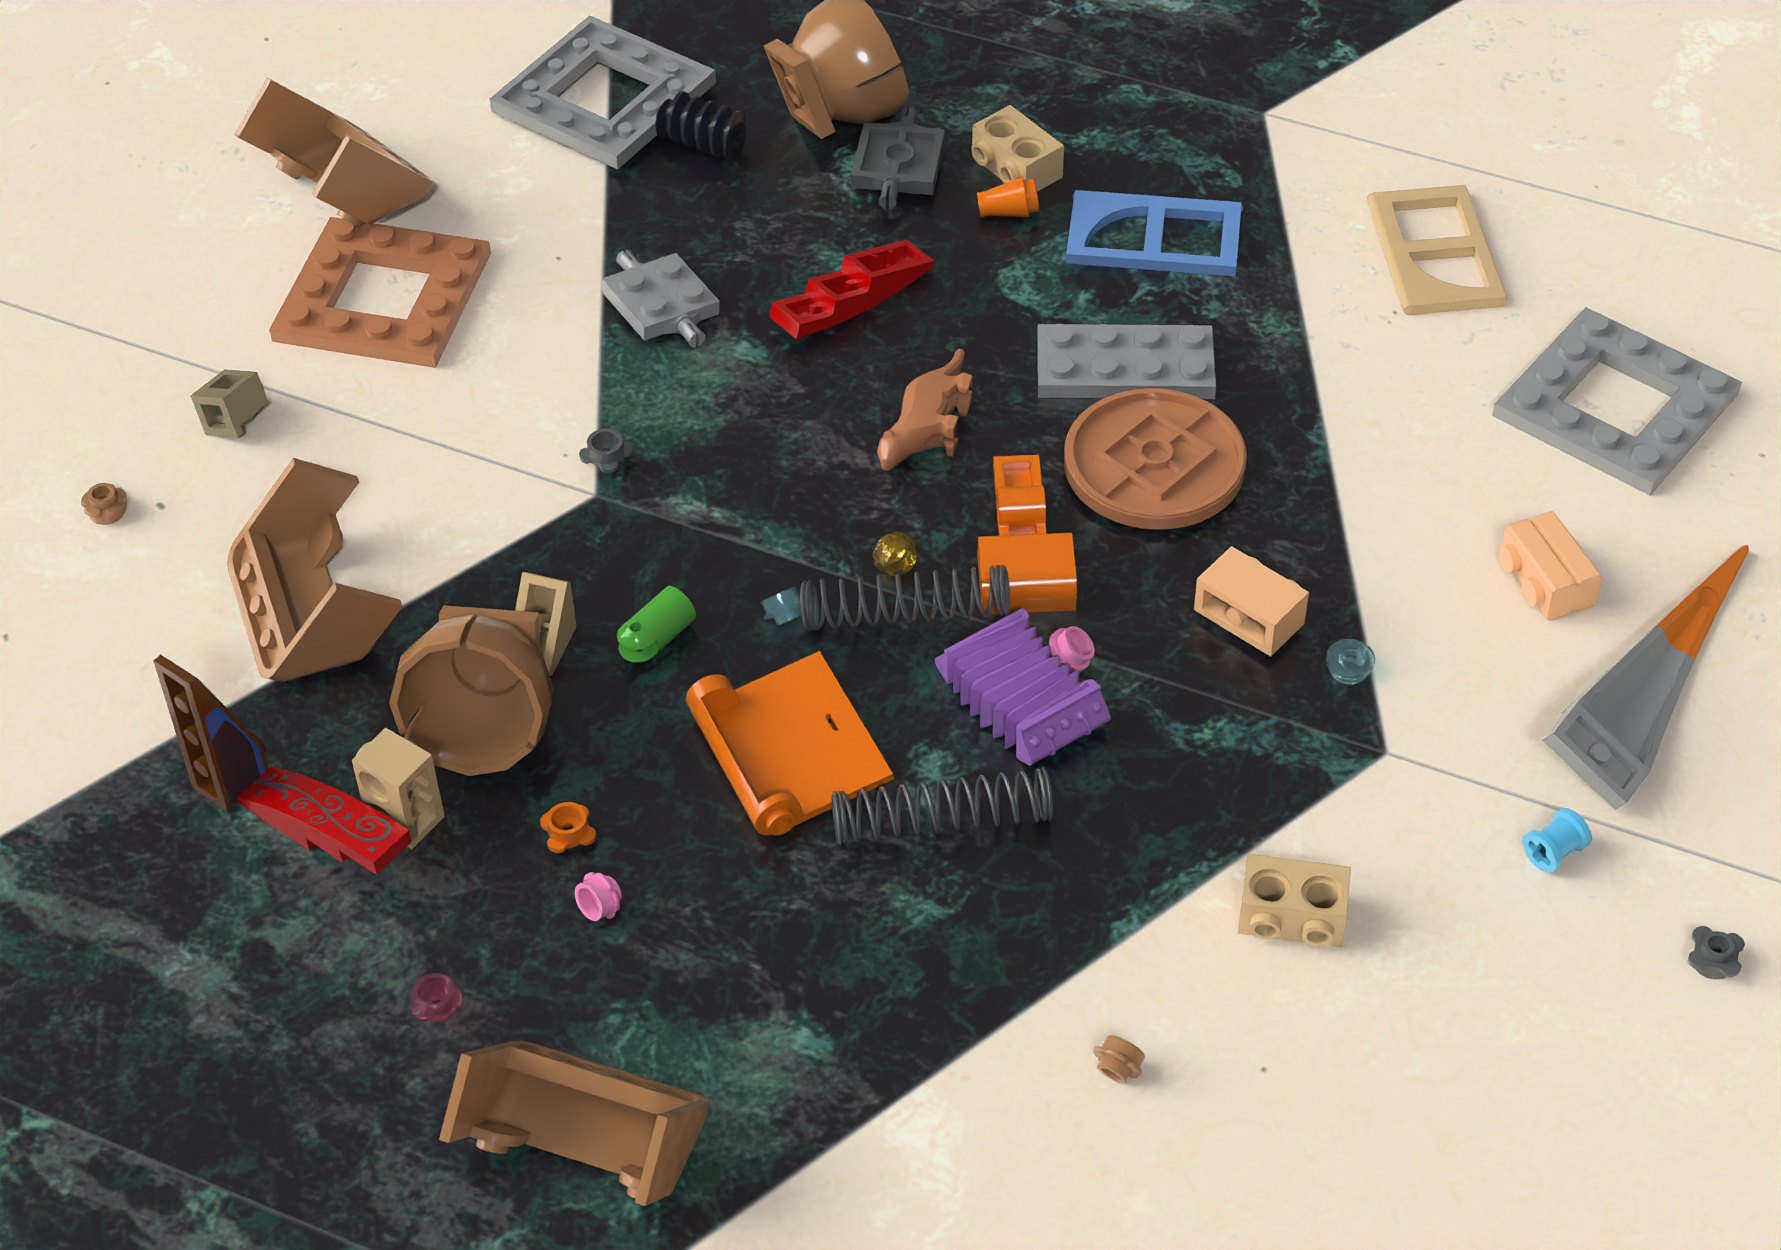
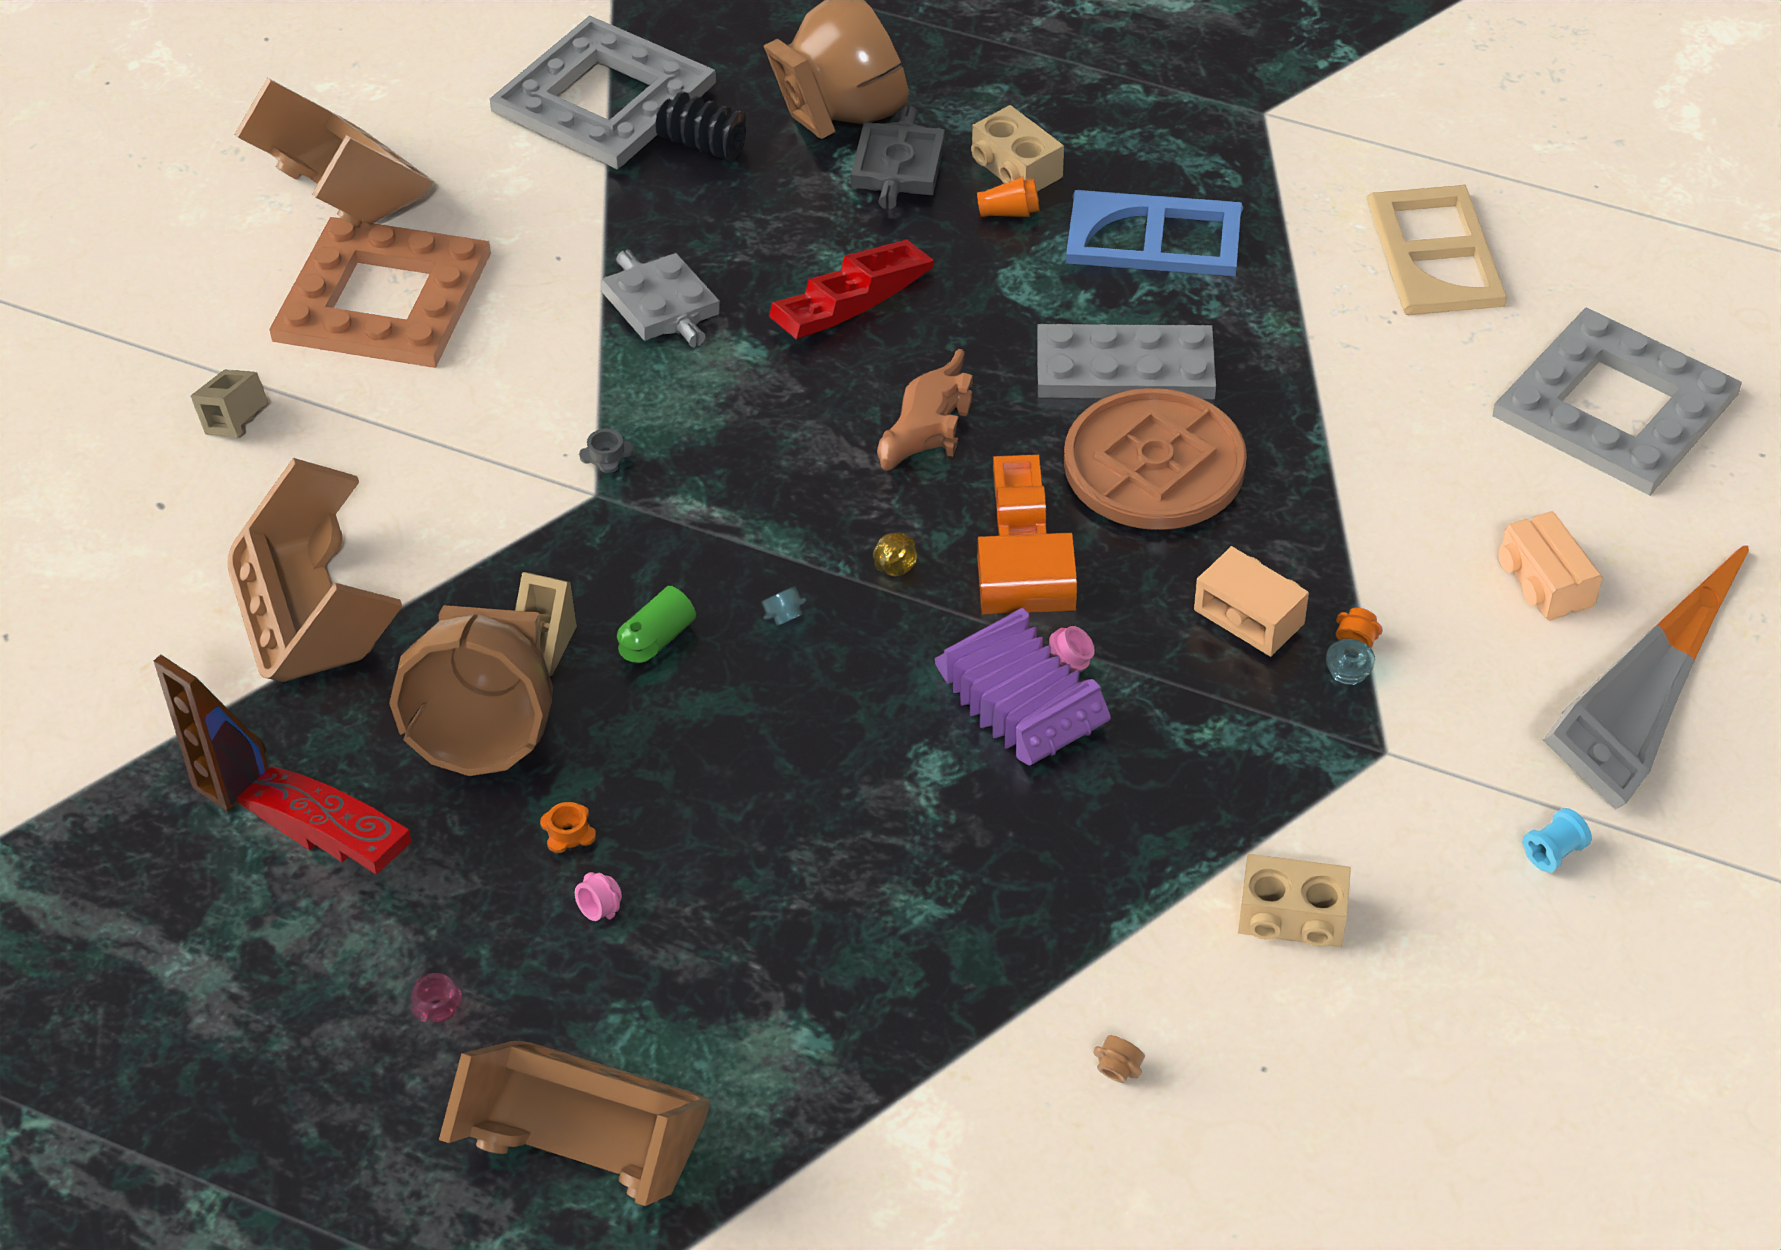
(104, 503): medium nougat plate -> none
(399, 783): tan brick -> none
(781, 746): orange door -> none
(998, 586): dark grey piece -> none
(1040, 799): dark grey piece -> none
(1358, 625): none -> orange plate
(1711, 963): dark grey plate -> none

